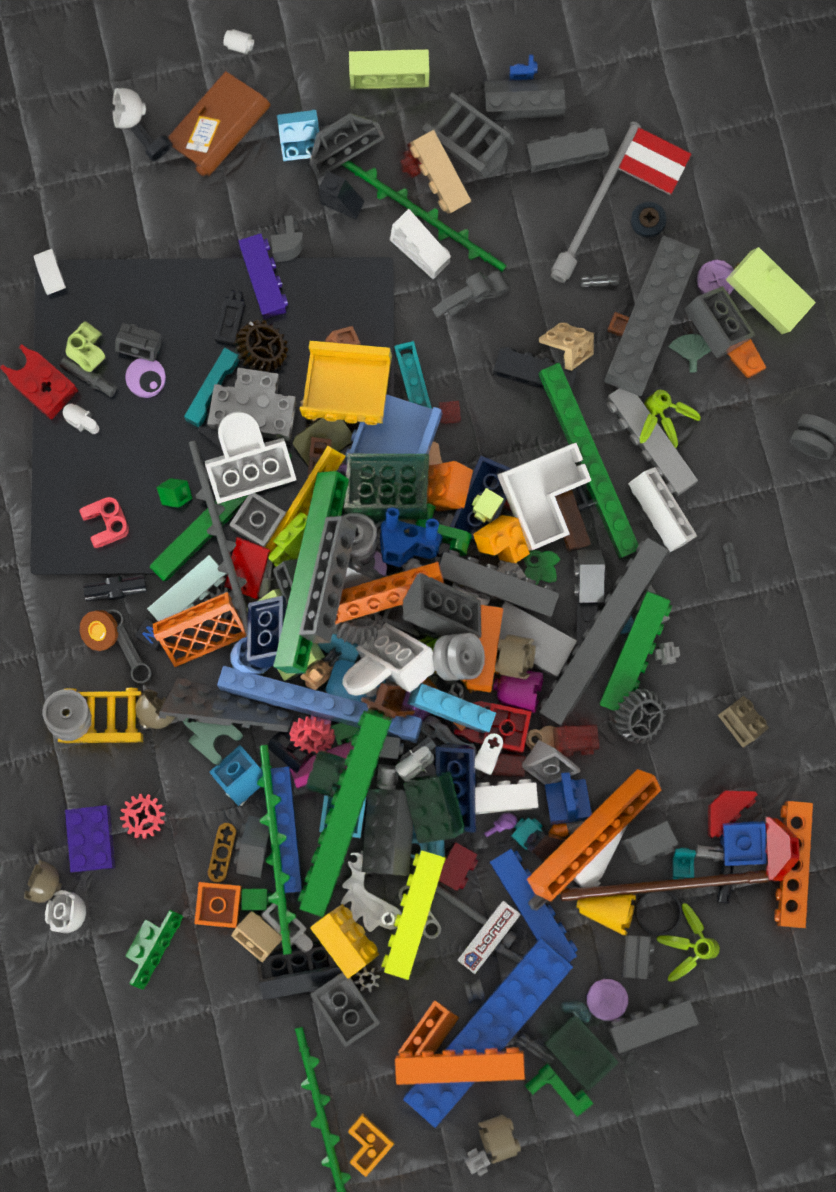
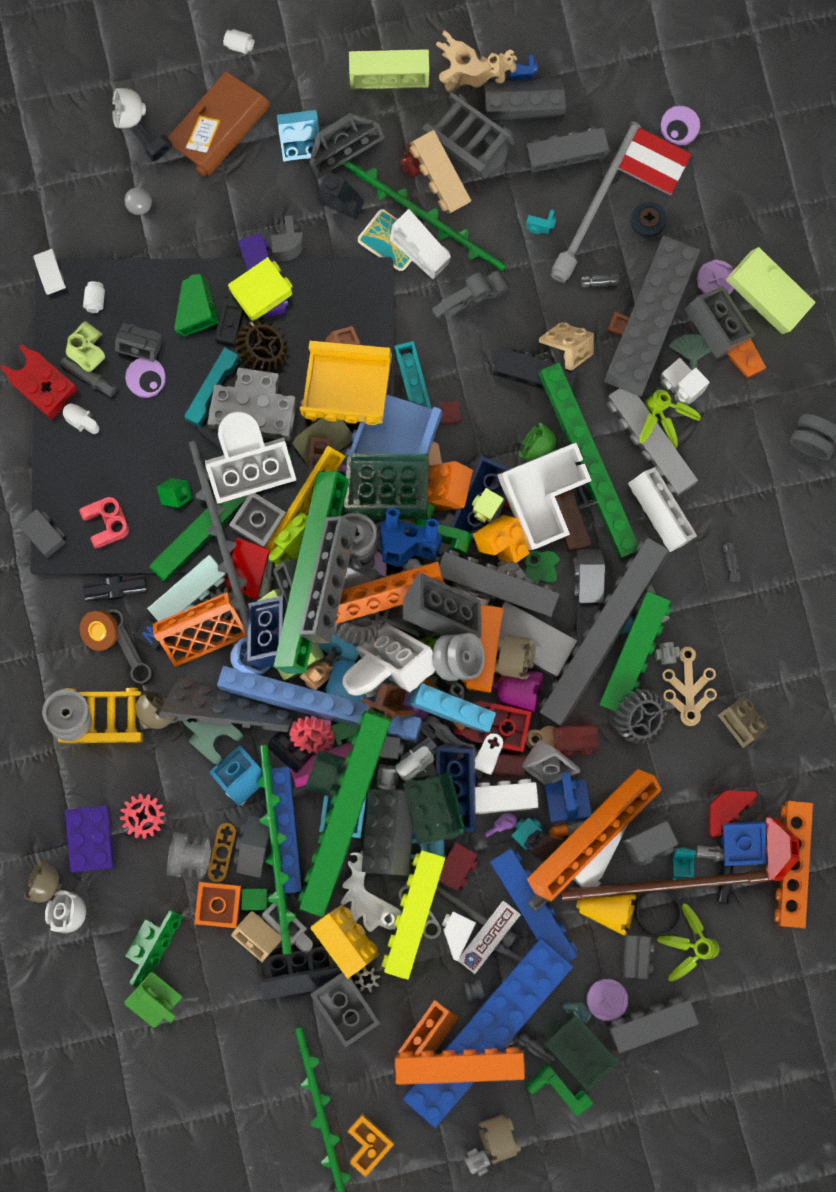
(41, 533): none -> dark grey brick
(94, 297): none -> white brick
(138, 201): none -> light grey piece
(153, 1000): none -> bright green bracket
(188, 856): none -> clear wheel
(195, 306): none -> green slope
(260, 289): none -> neon yellow brick
(377, 240): none -> teal sticker
(457, 932): none -> white slope
(469, 69): none -> tan animal
(538, 443): none -> bright green cylinder
(541, 225): none -> teal bracket
(680, 125): none -> lavender tile
(684, 382): none -> white brick
(689, 690): none -> tan plant

